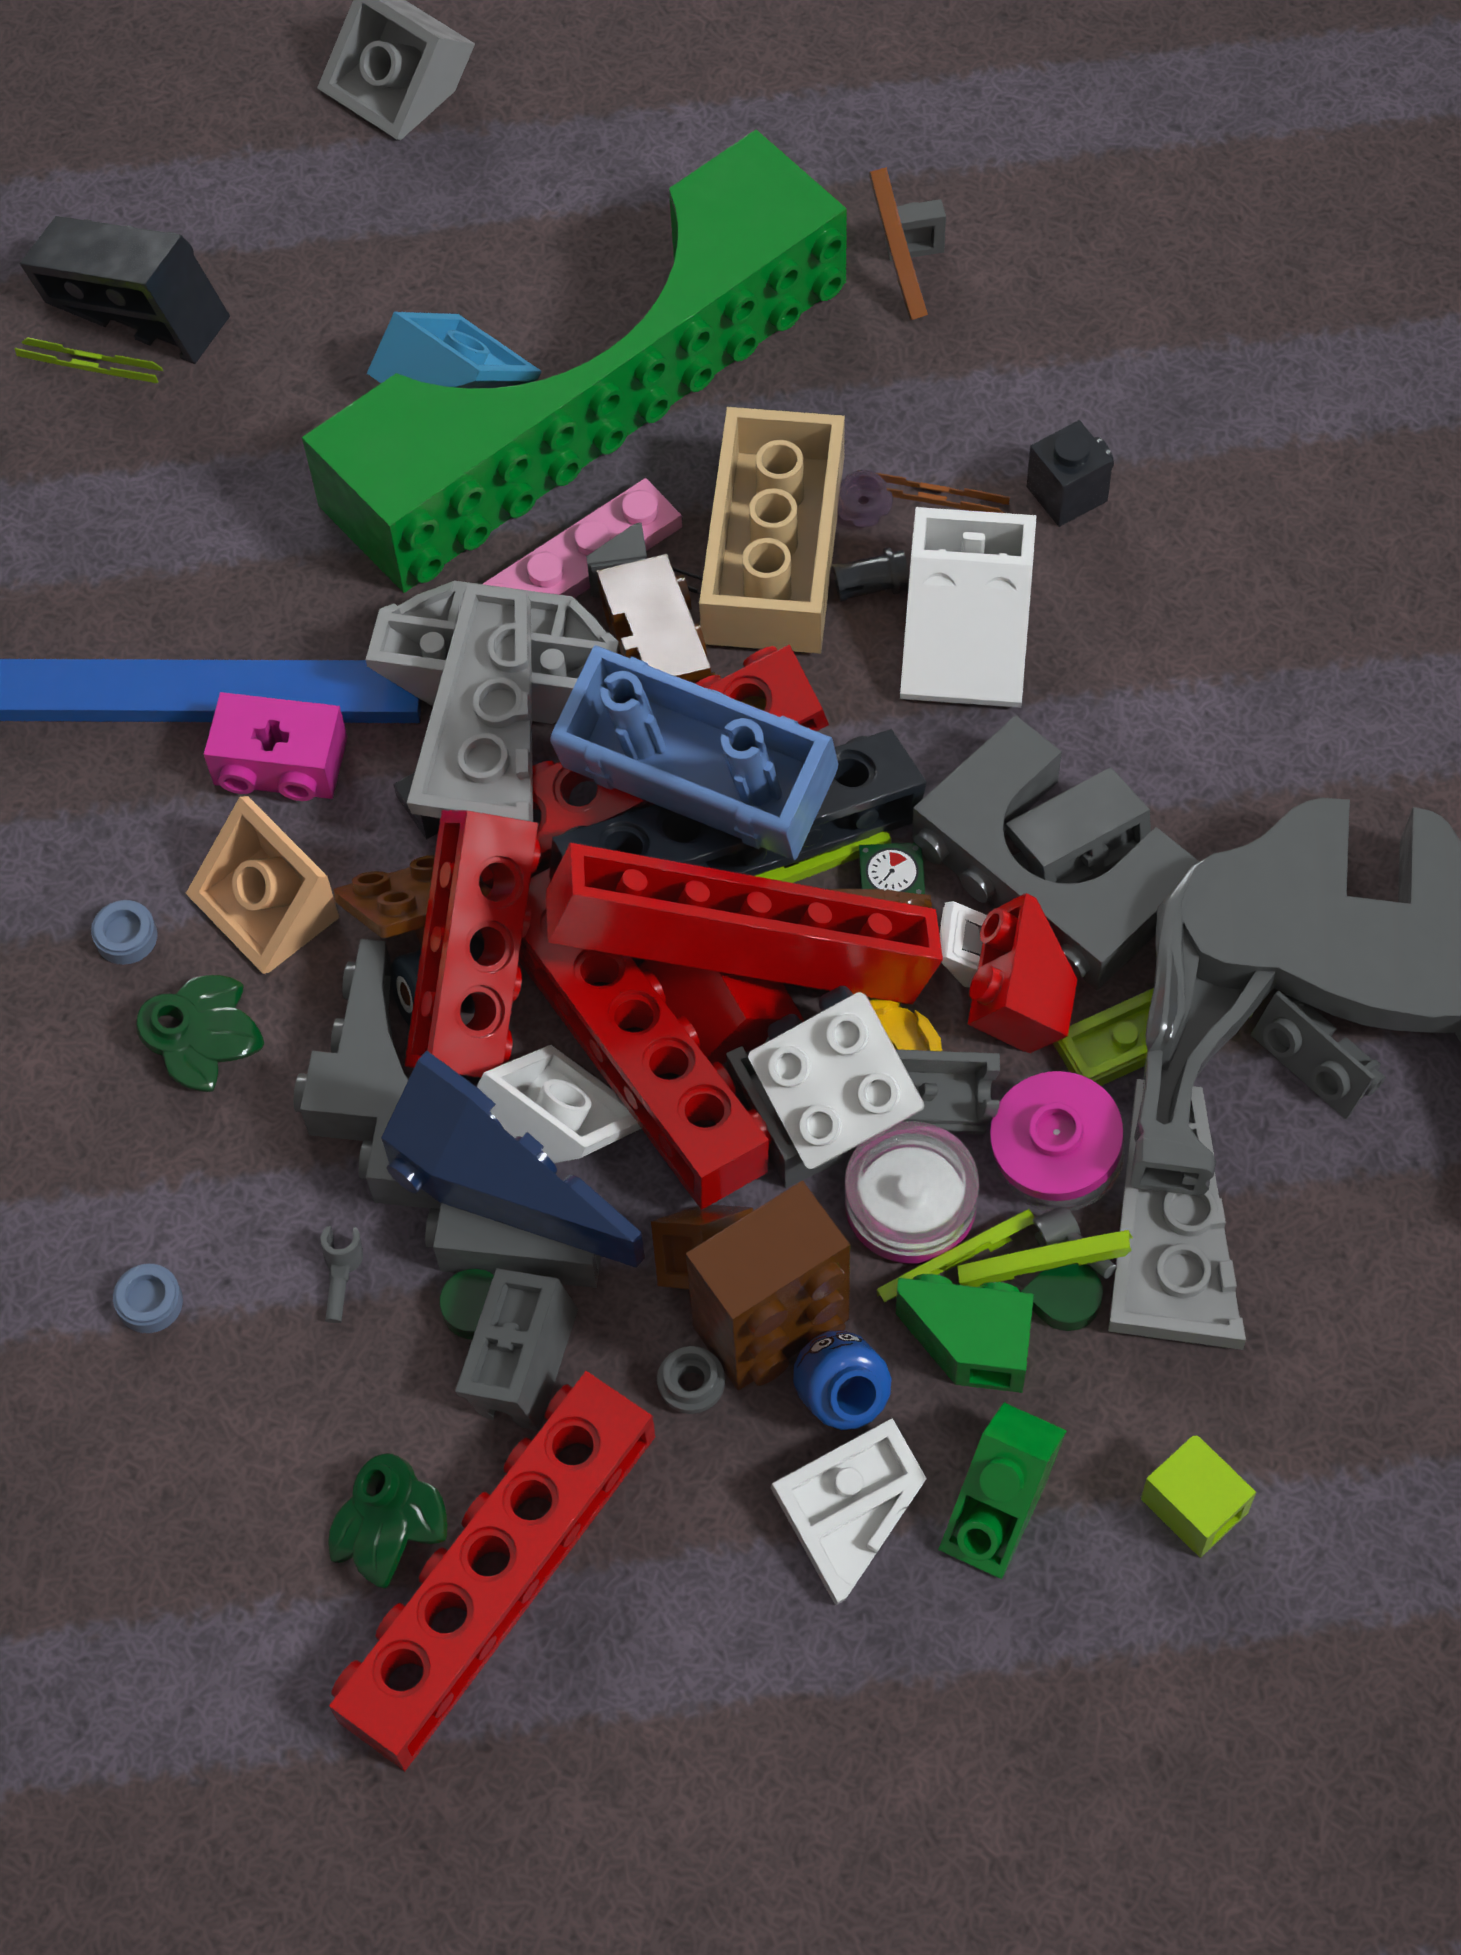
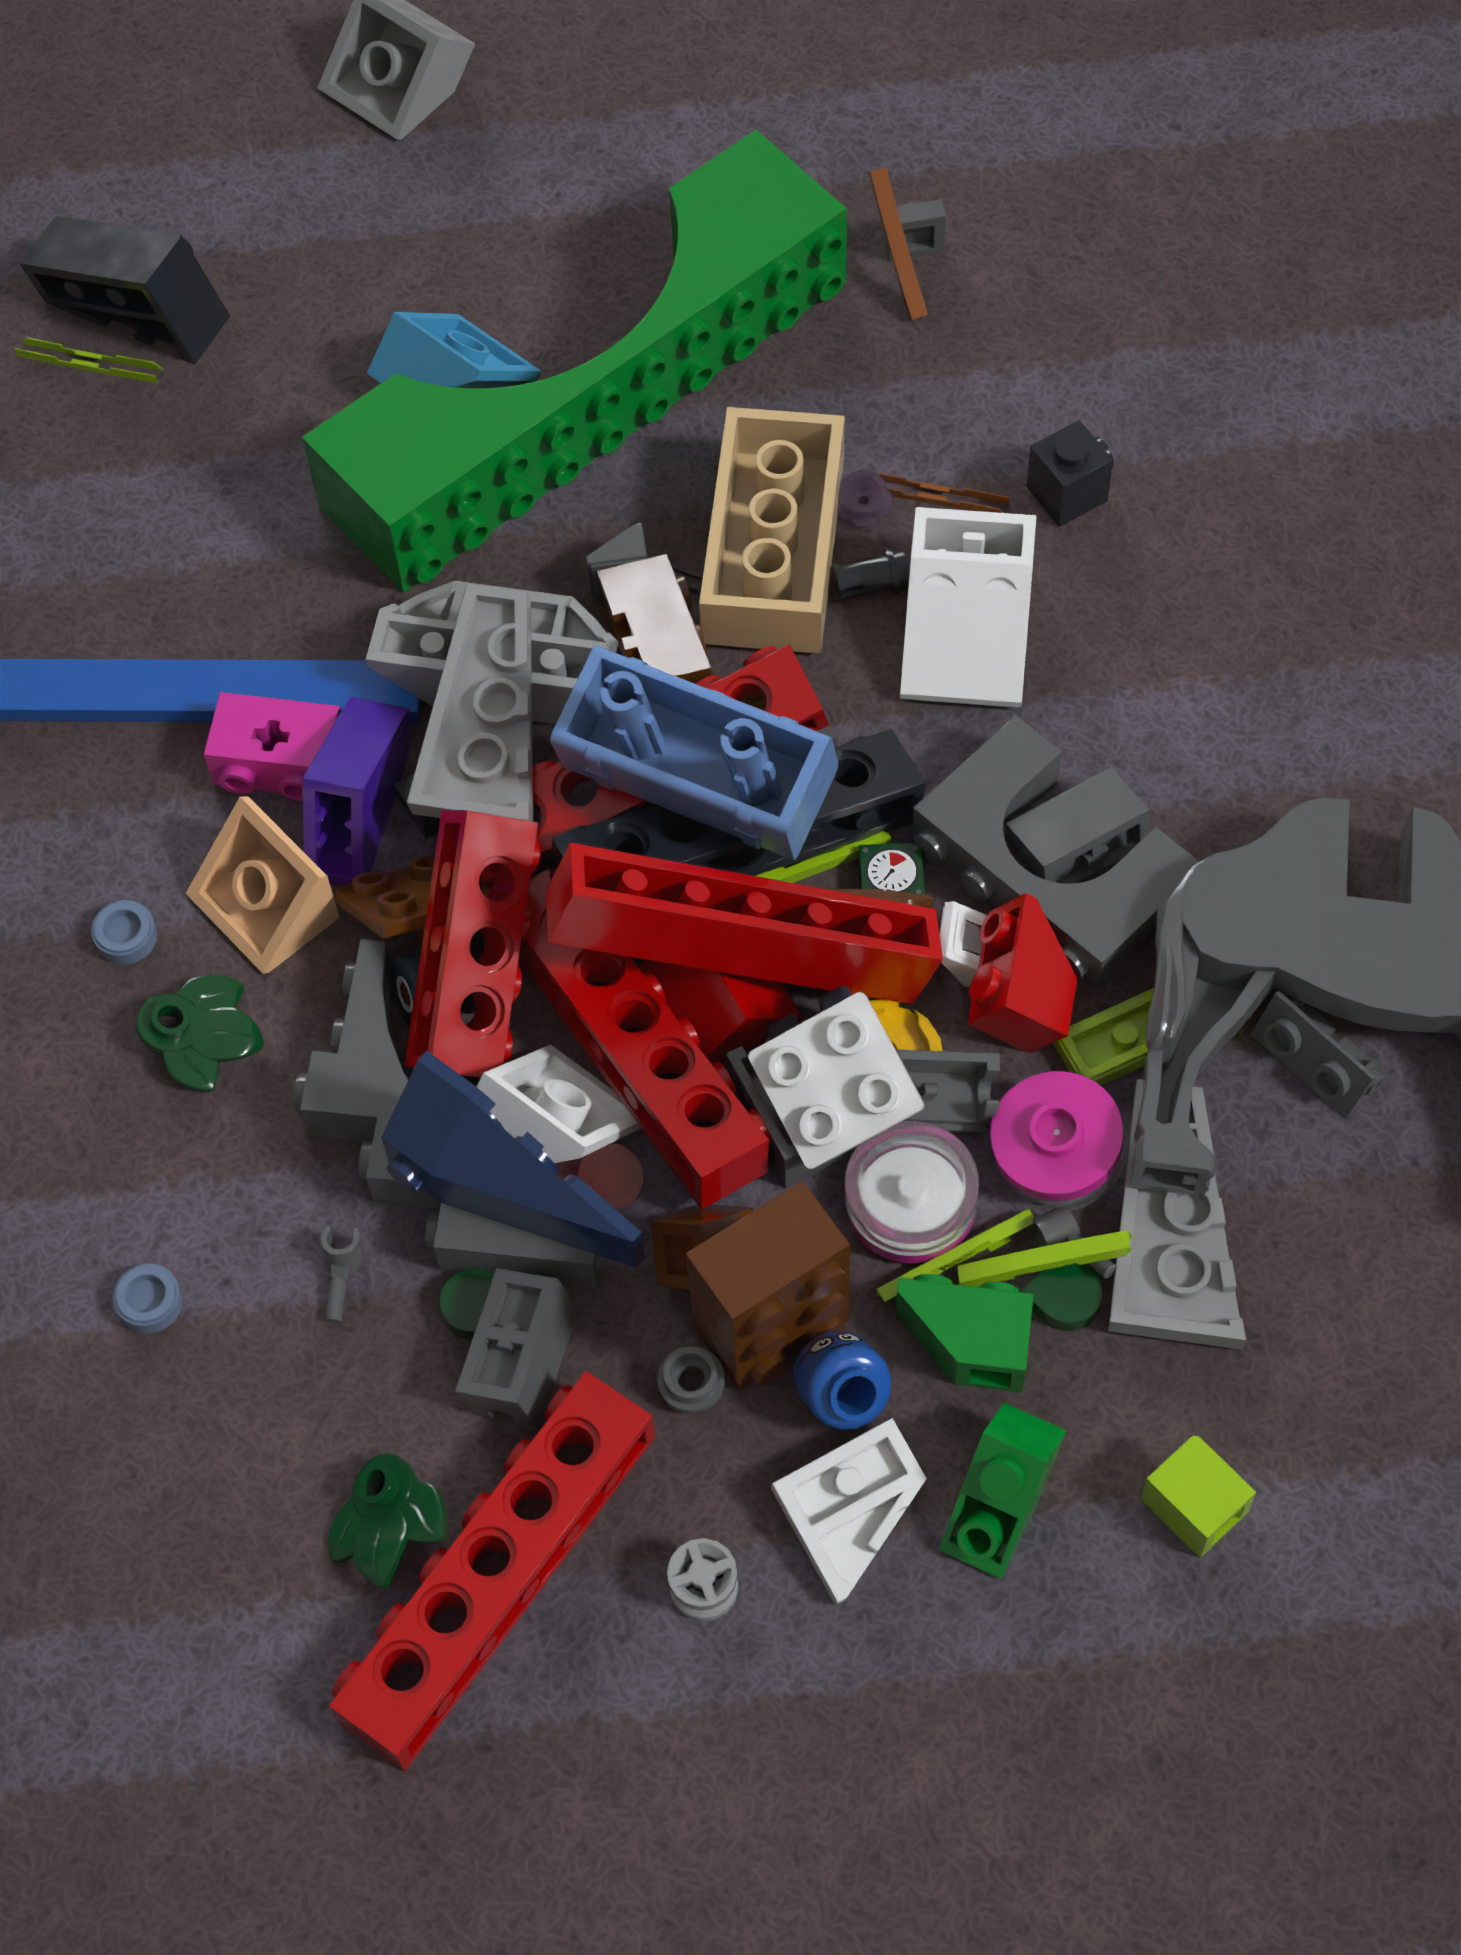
(352, 787): none -> dark purple slope
(562, 562): bright pink plate -> none
(613, 1174): none -> clear red plate
(699, 1565): none -> light grey wheel

